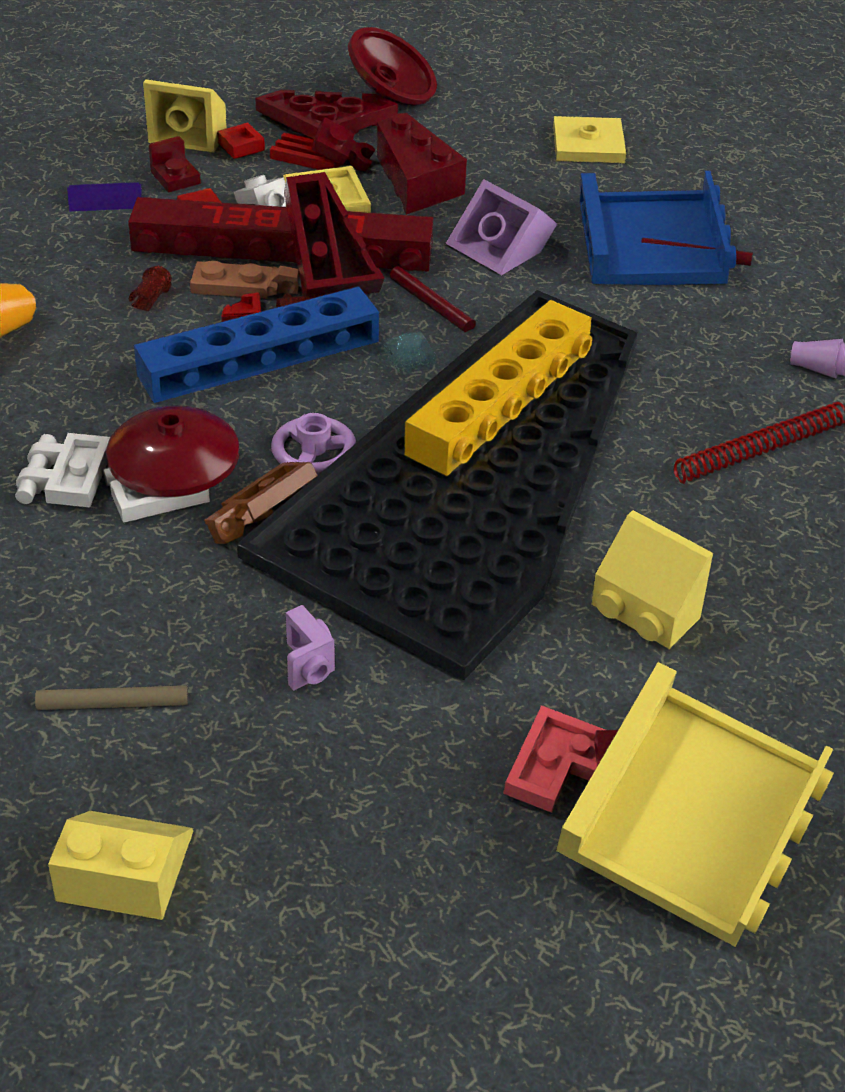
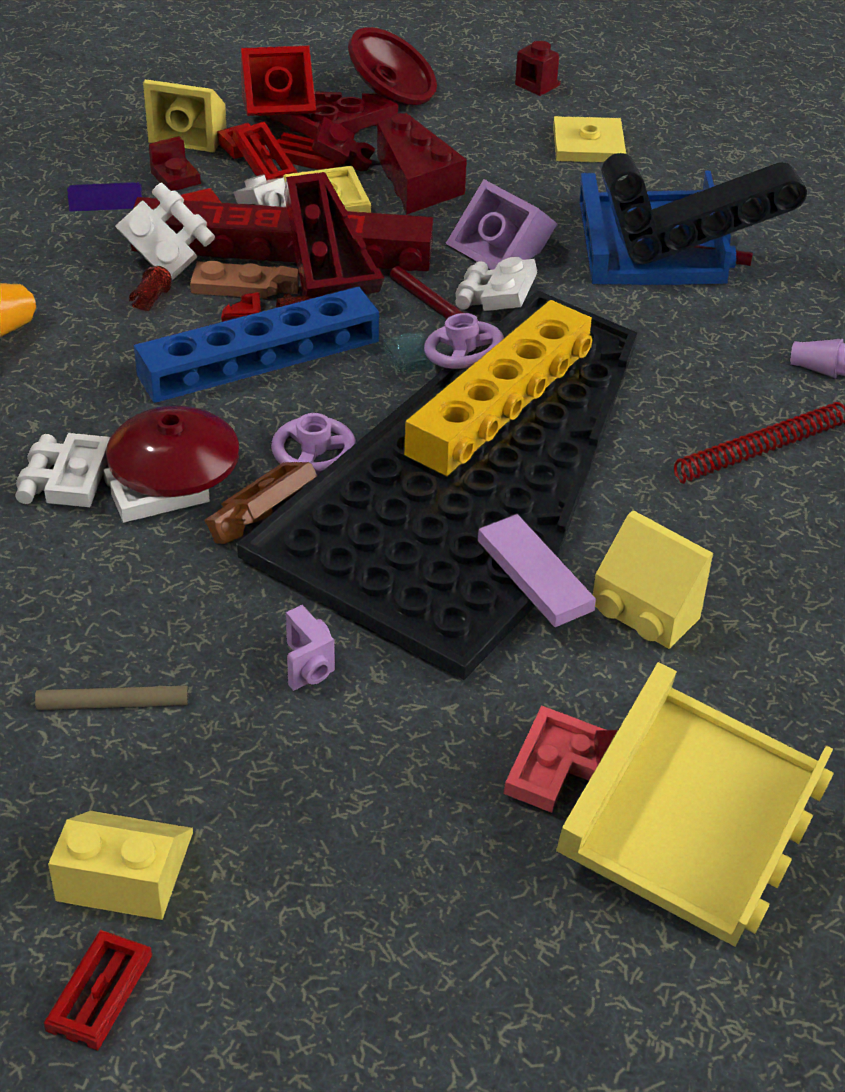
(77, 1029): none -> red tile
(156, 240): none -> white plate
(258, 155): none -> red tile
(277, 80): none -> red slope
(463, 335): none -> lavender piece
(496, 288): none -> white plate
(536, 570): none -> lavender tile
(538, 63): none -> dark red brick
(694, 211): none -> black beam

